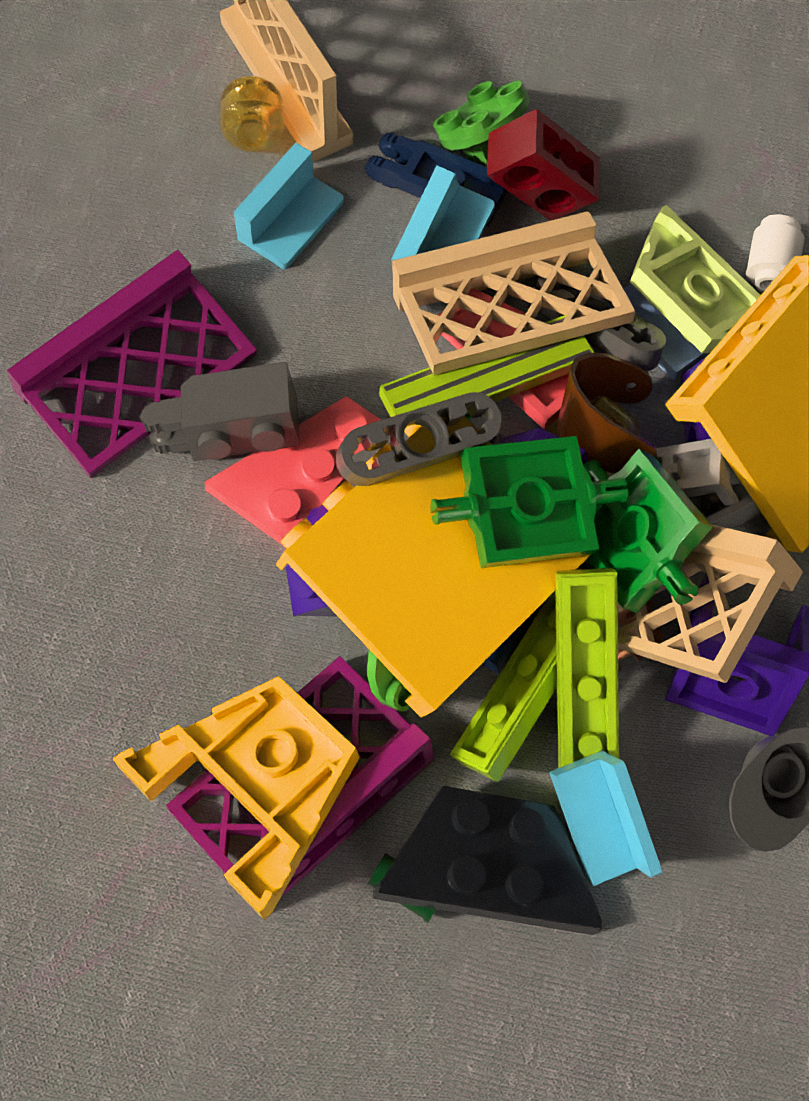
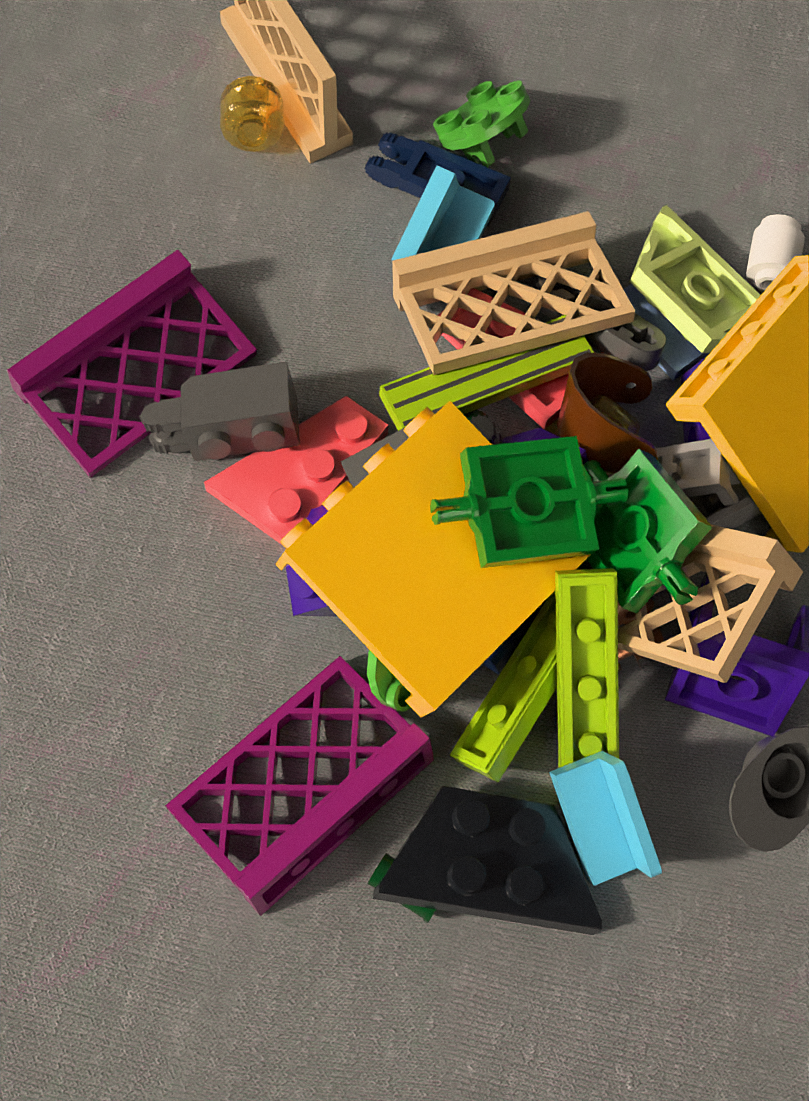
(274, 760): yellow wing -> none
(286, 209): medium azure panel -> none
(374, 437): dark grey beam -> none
(543, 165): dark red brick -> none

